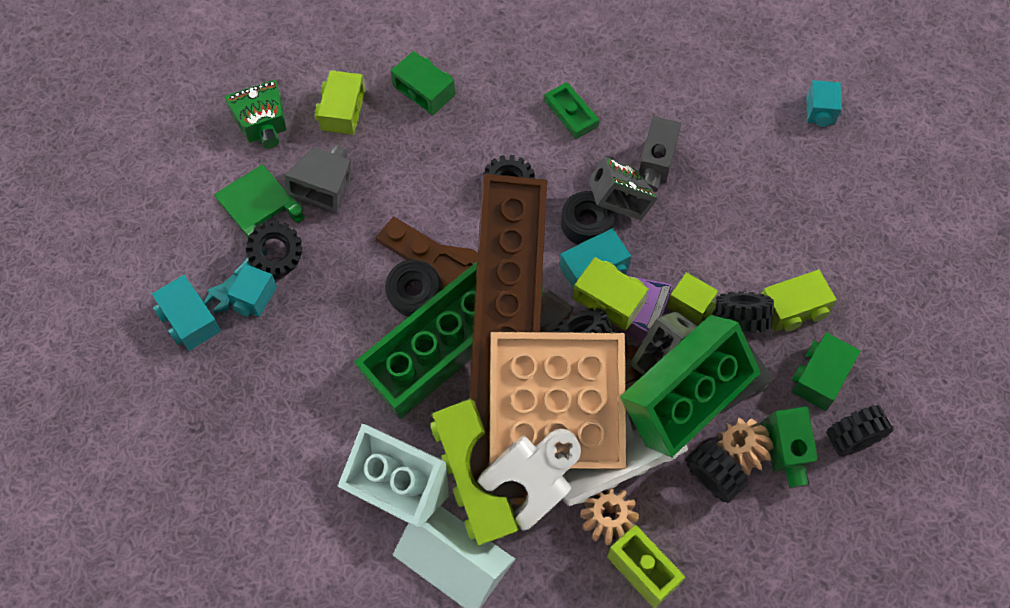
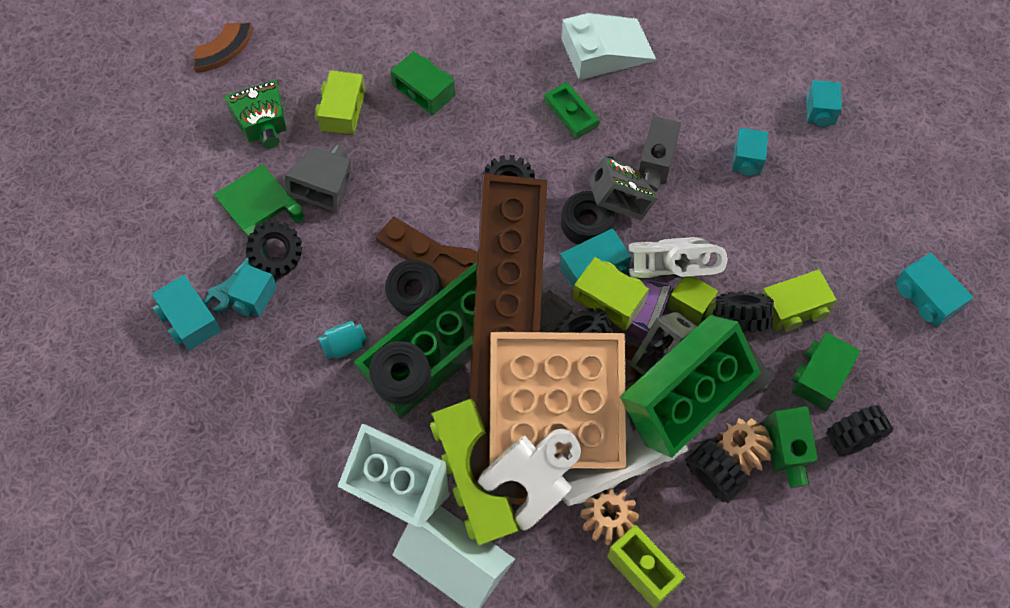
(223, 48): none -> dark orange tile
(342, 340): none -> teal brick
(394, 355): none -> black tyre
(604, 44): none -> light aqua slope
(676, 256): none -> white piece
(750, 151): none -> teal brick
(933, 290): none -> teal brick

